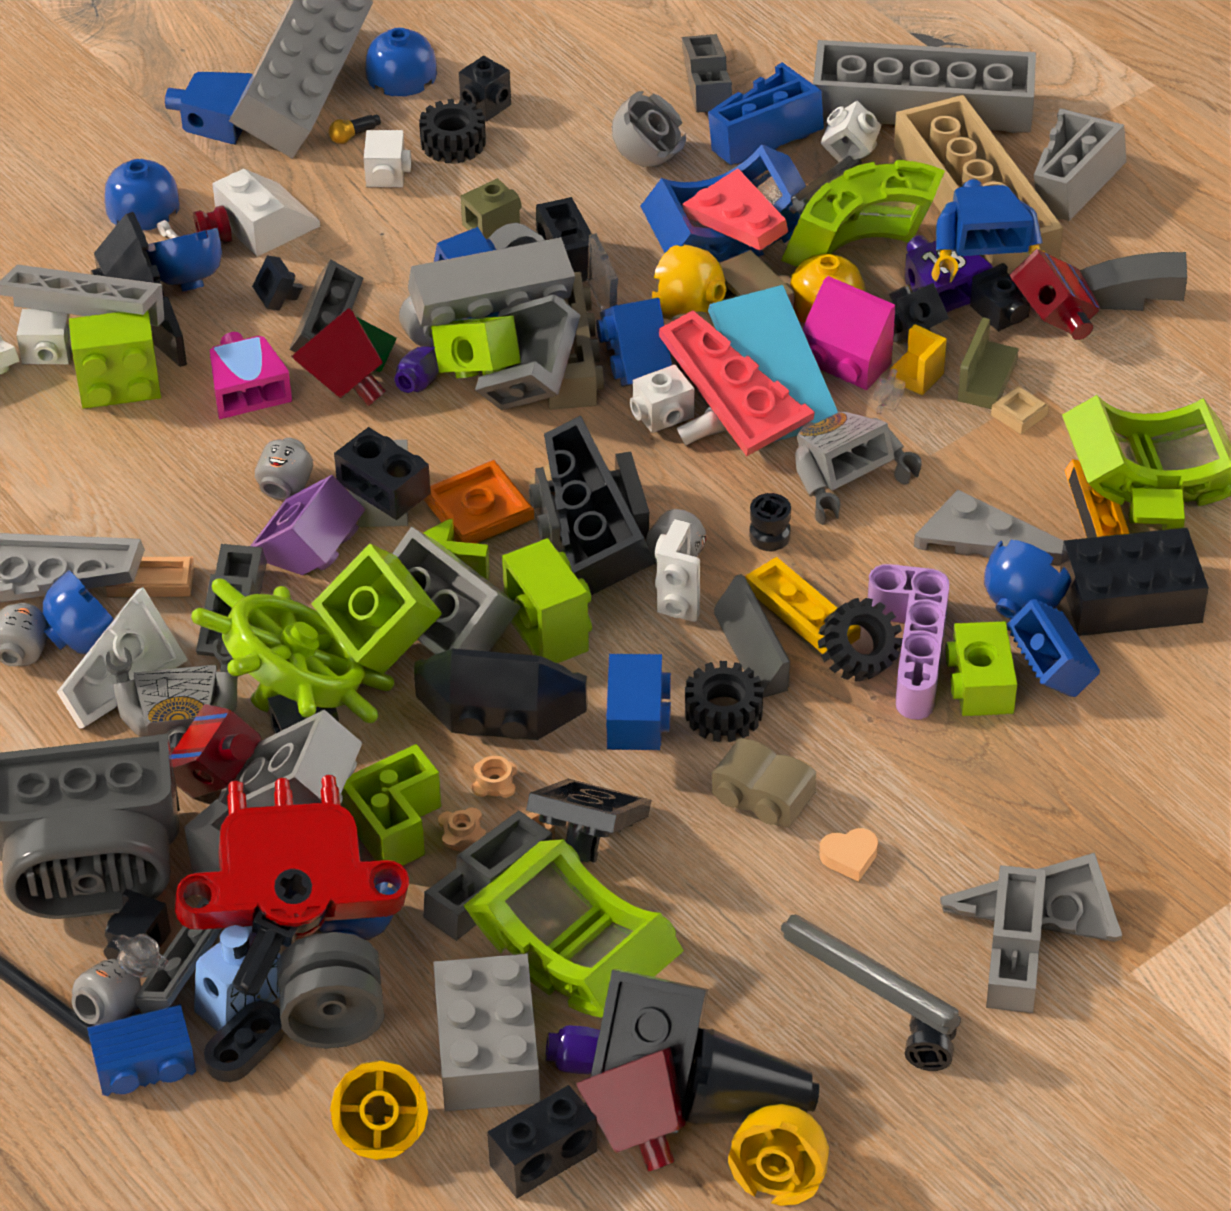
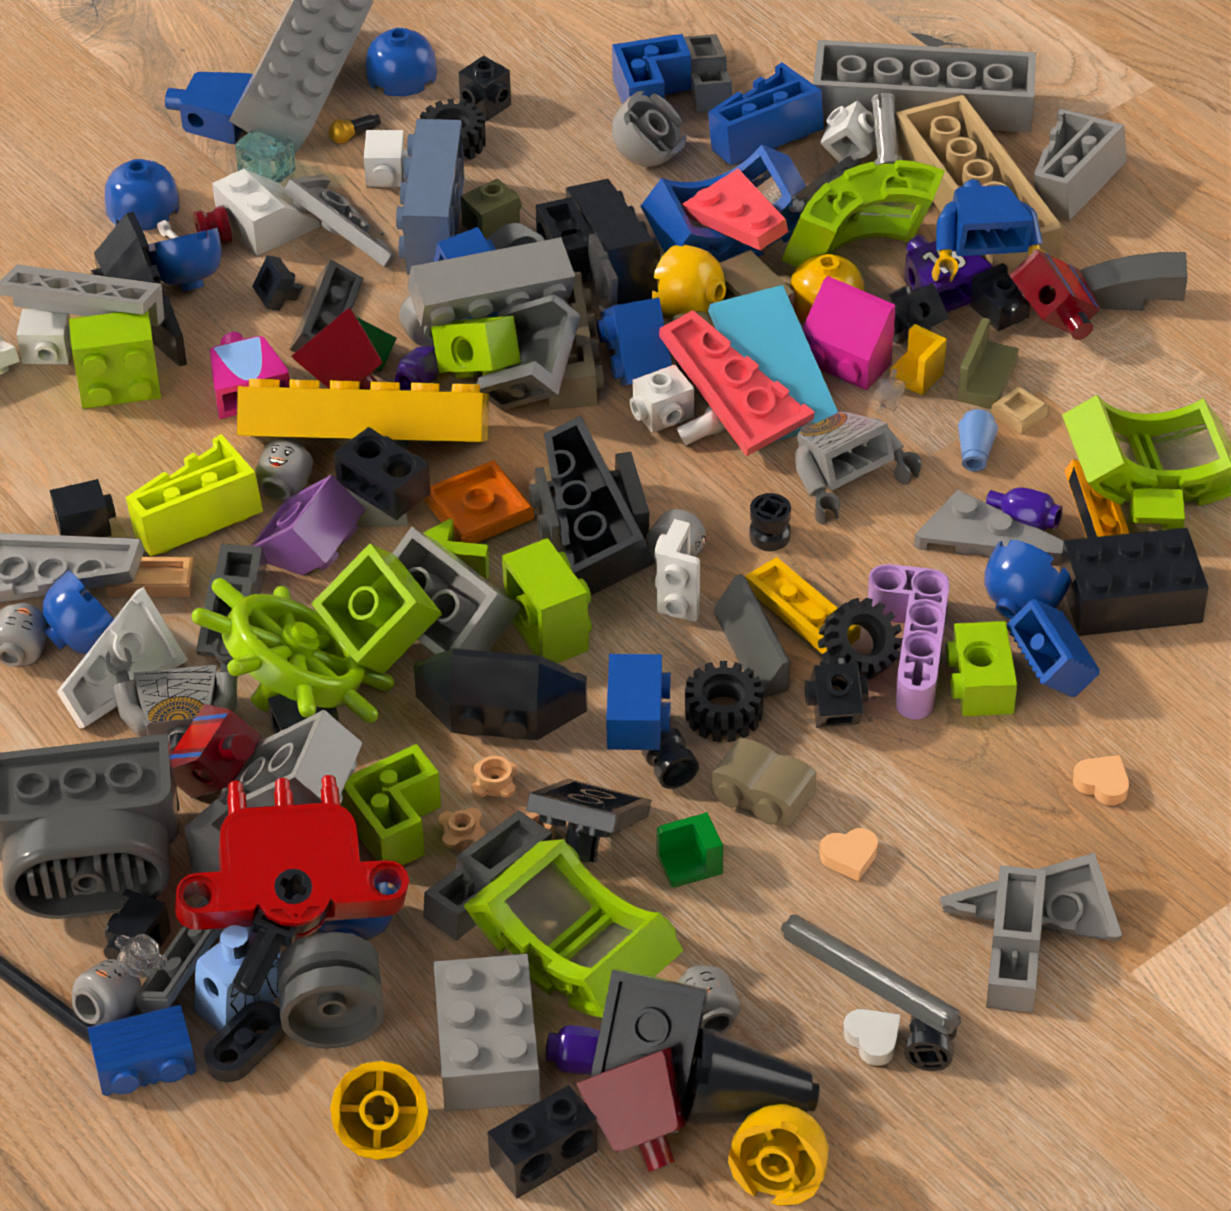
(83, 510): none -> black brick
(195, 499): none -> neon yellow wedge
(265, 156): none -> clear light blue brick
(337, 215): none -> light grey wing
(347, 410): none -> yellow brick
(432, 189): none -> sand blue brick
(622, 237): none -> black wedge
(651, 66): none -> blue brick
(673, 762): none -> black wheel
(689, 850): none -> green panel
(722, 1000): none -> light grey head
(836, 693): none -> black brick
(873, 1034): none -> white tile
(885, 129): none -> light grey pin
(976, 437): none -> medium blue cone
(1028, 507): none -> dark purple plant
(1102, 778): none -> light nougat tile

